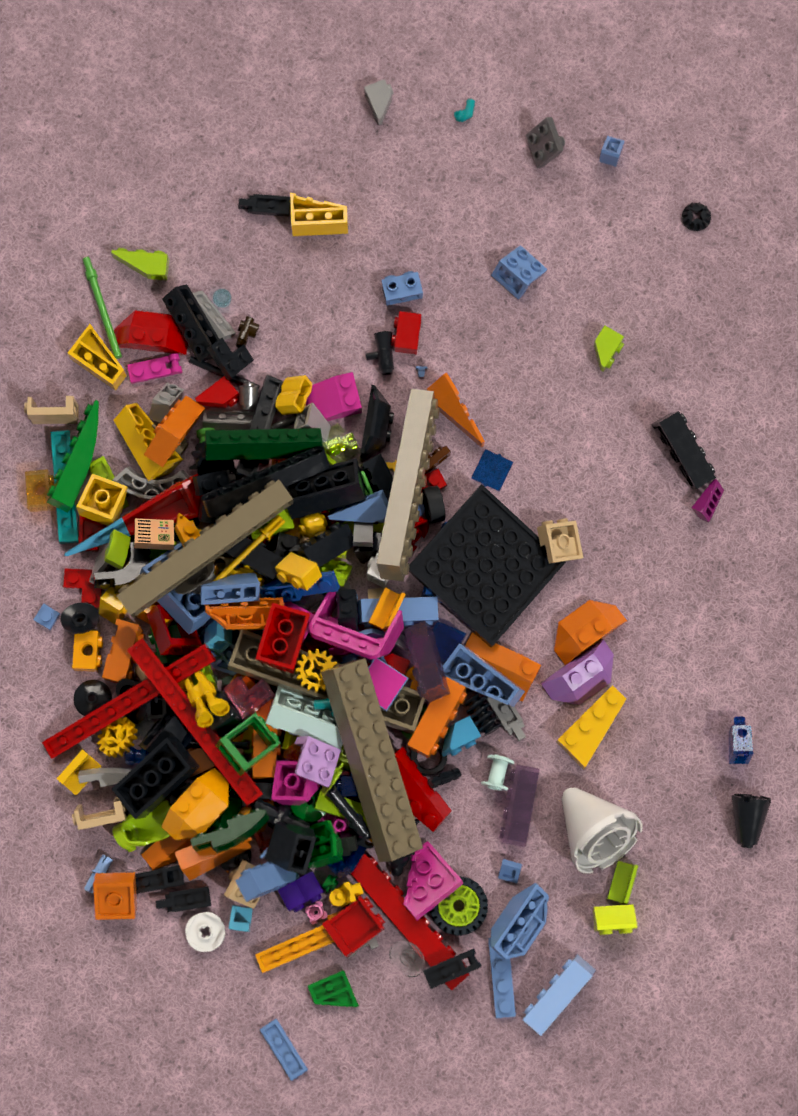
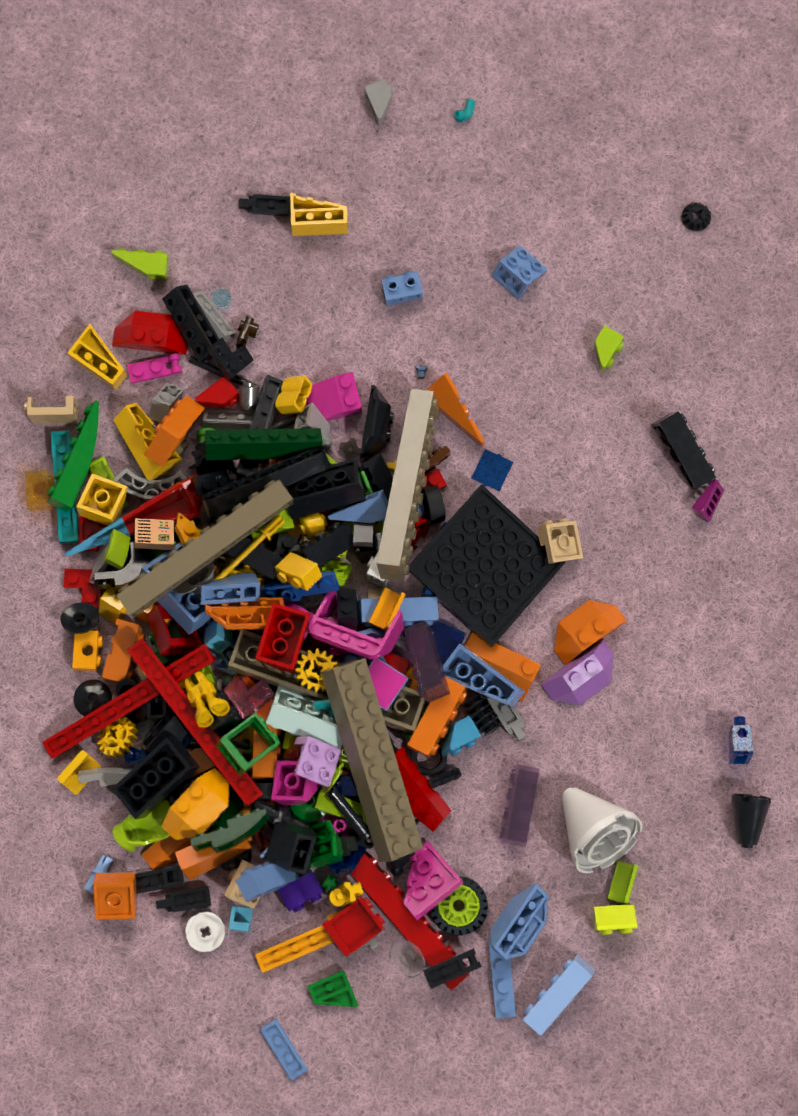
(46, 616): medium blue plate -> none
(84, 821): tan panel -> none
(91, 276): bright green bar -> none
(310, 911): bright pink plate -> none
(336, 445): clear neon green plate -> none
(384, 353): black piece -> none
(407, 333): red brick -> none
(497, 772): light aqua hose -> none
(510, 871): medium blue plate -> none
(545, 142): flat silver plate -> none
(588, 731): yellow wedge -> none
(611, 151): medium blue slope -> none

